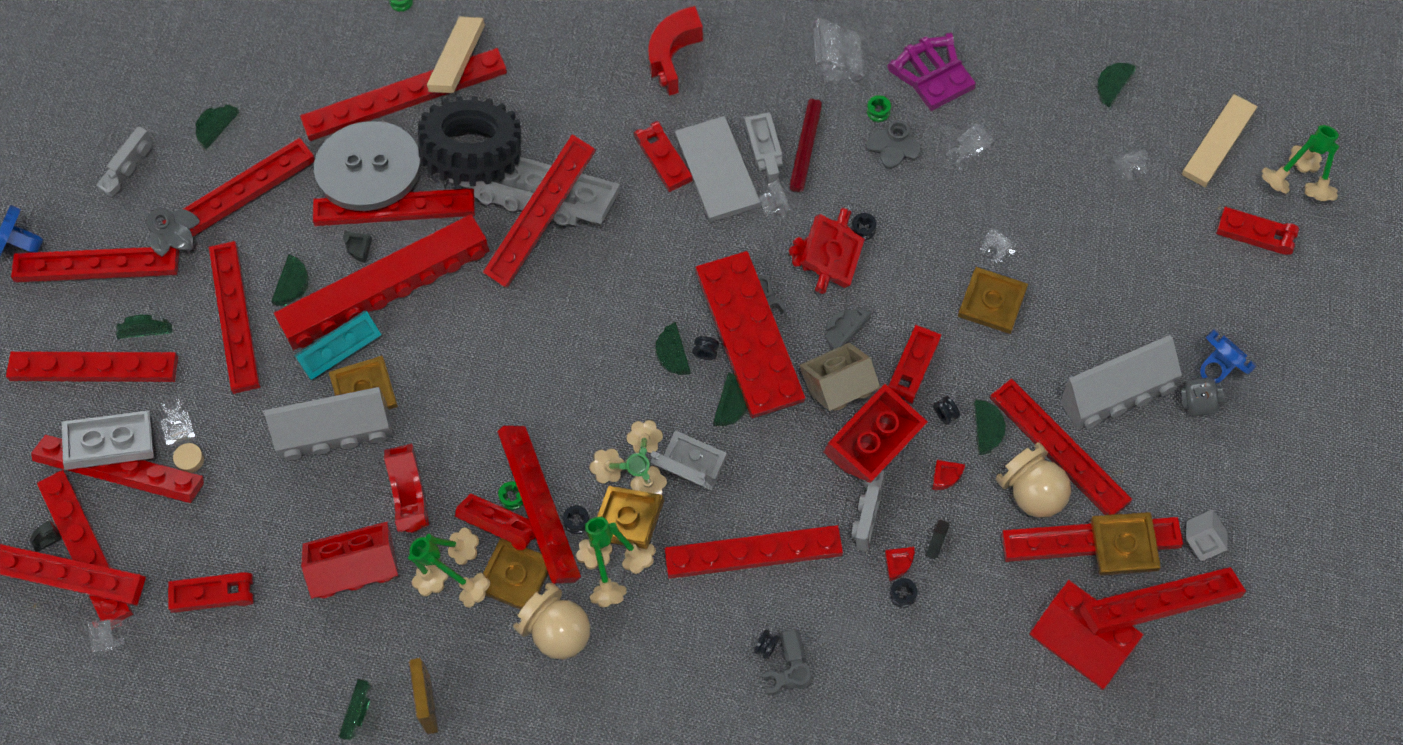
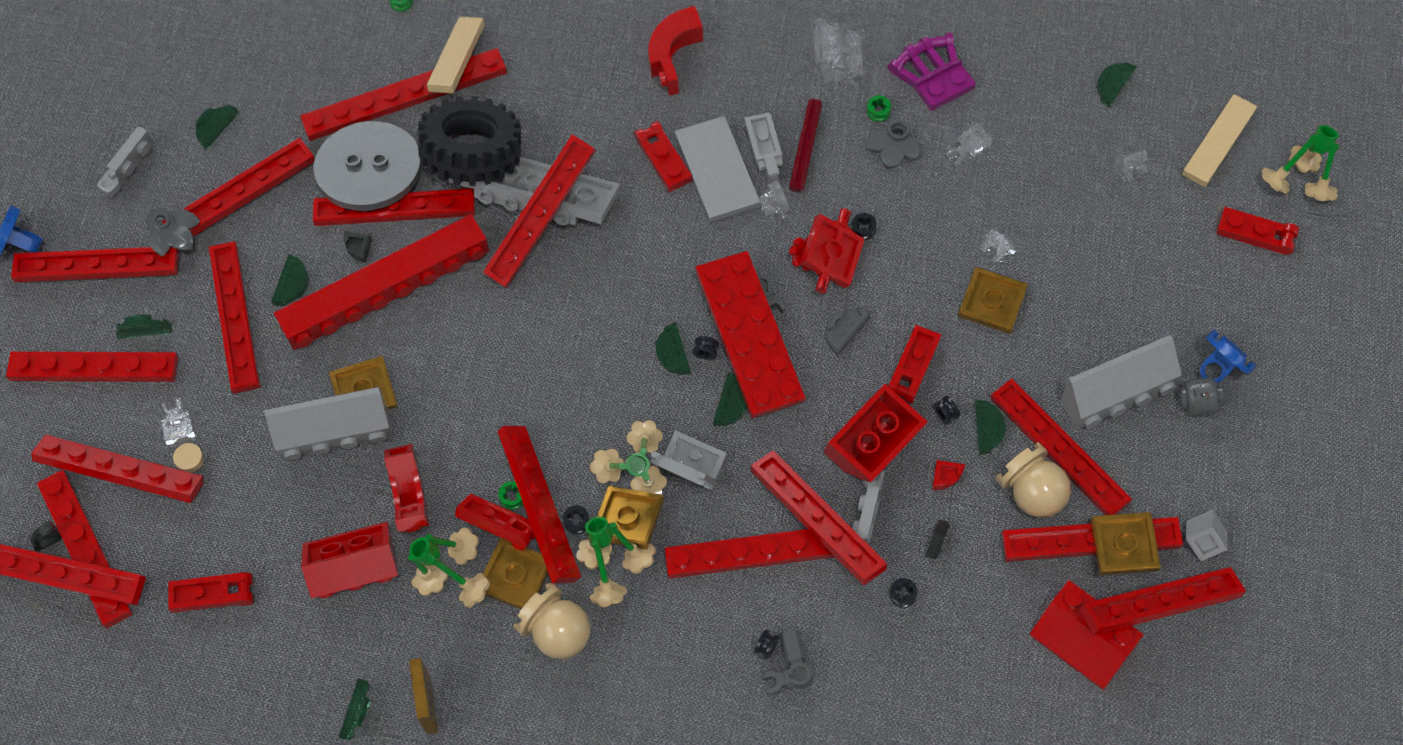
(101, 635): clear tile -> none
(107, 440): light grey tile -> none
(337, 345): teal plate -> none
(819, 518): none -> red plate
(840, 377): dark tan brick -> none
(899, 561): red tile -> none

